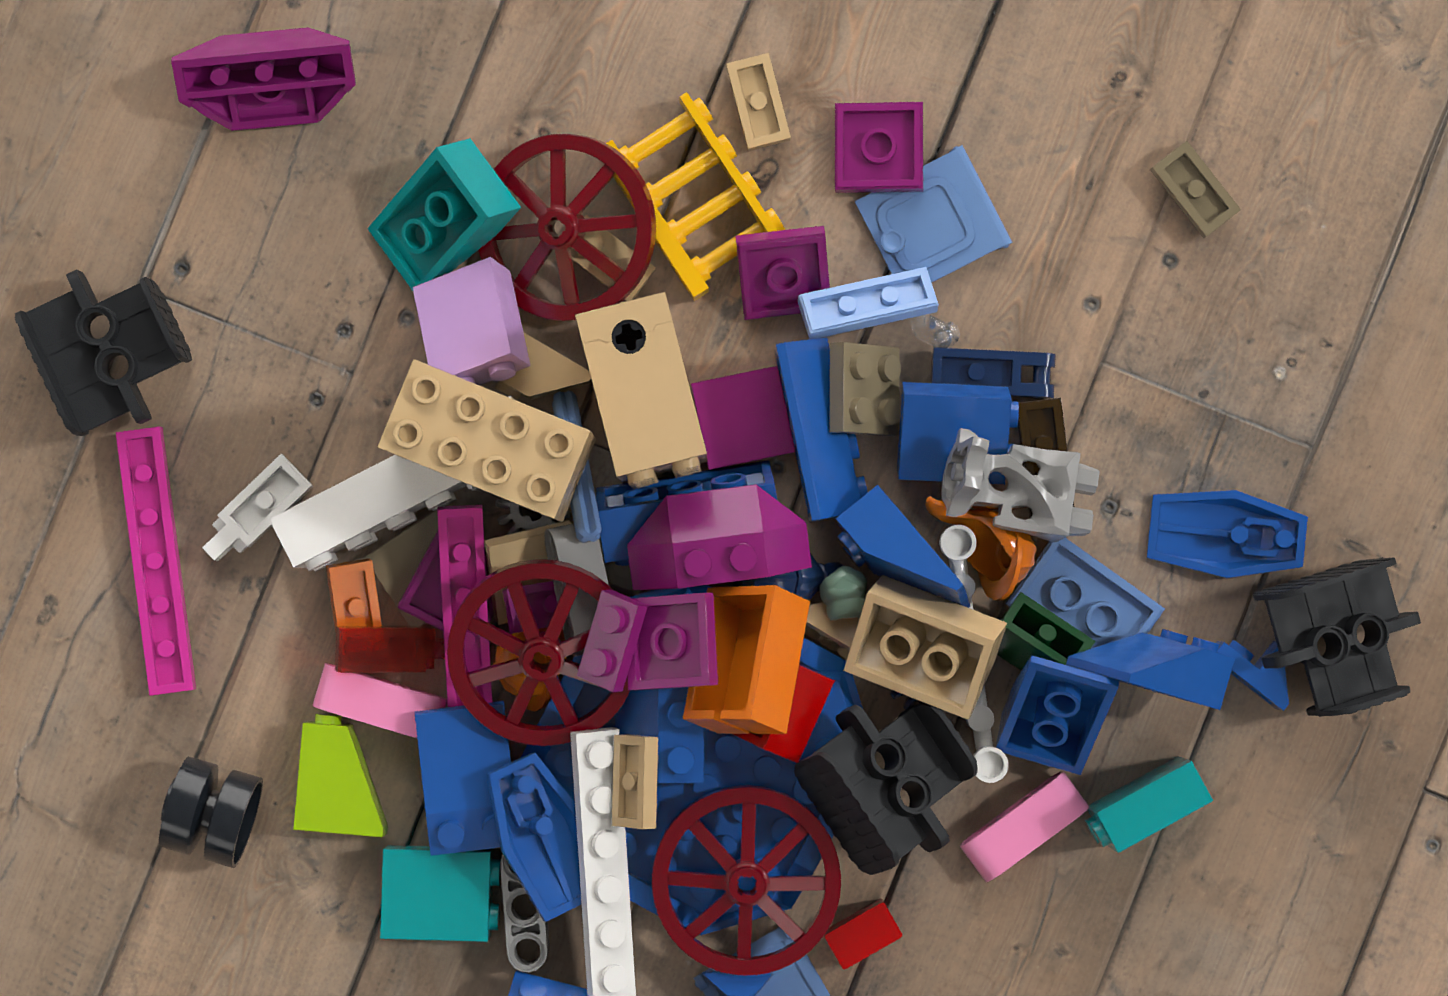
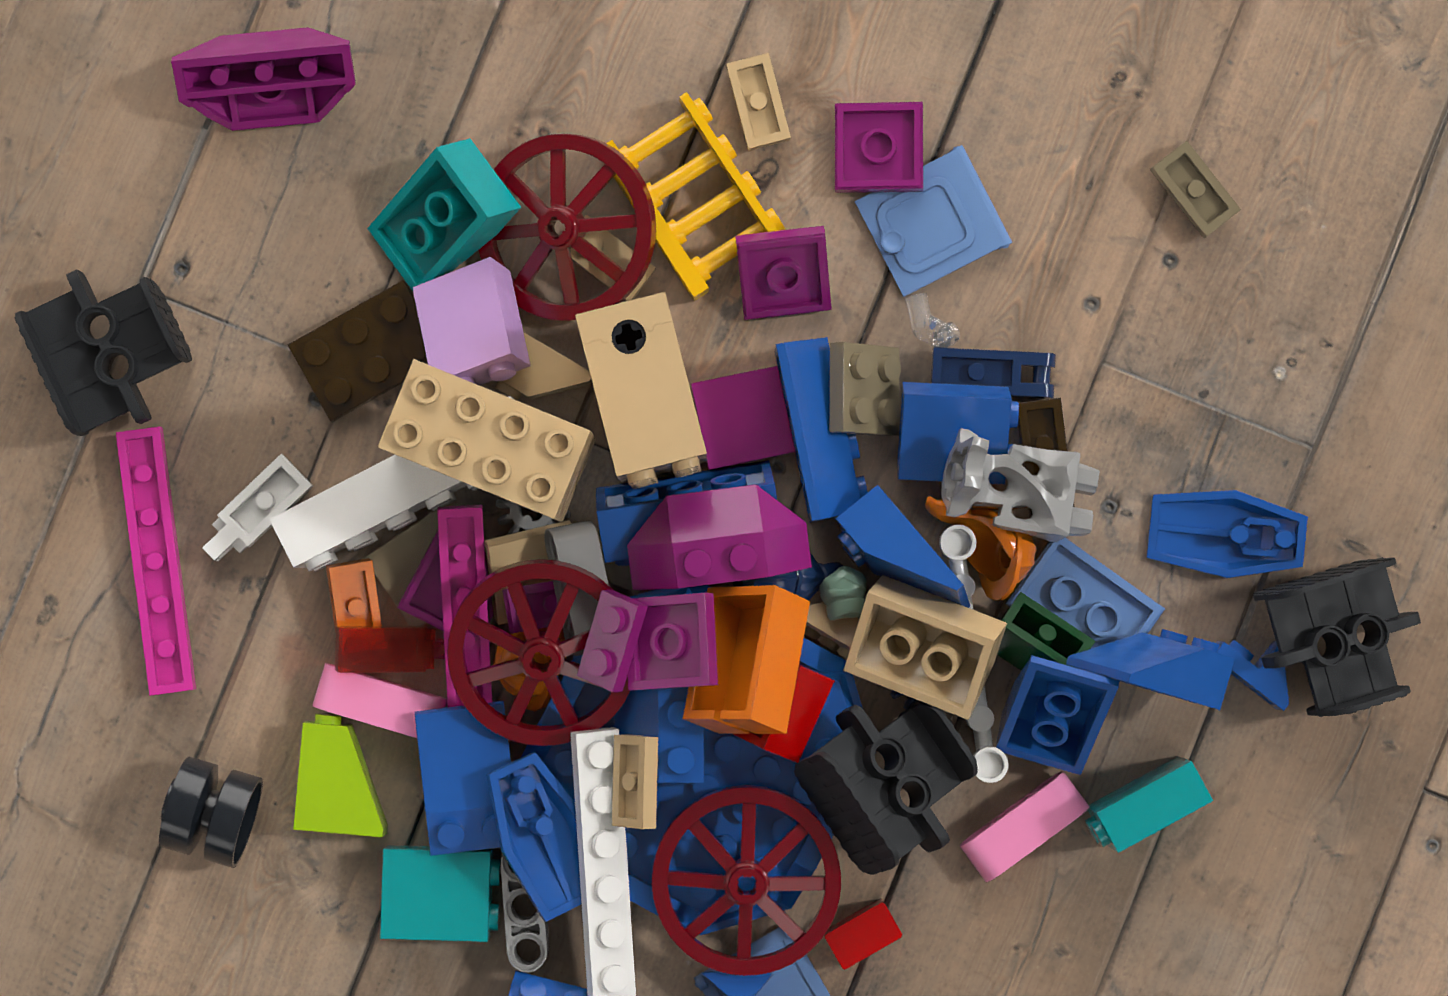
(362, 351): none -> dark brown plate
(584, 502): medium blue axle -> none
(868, 303): light blue tile -> none

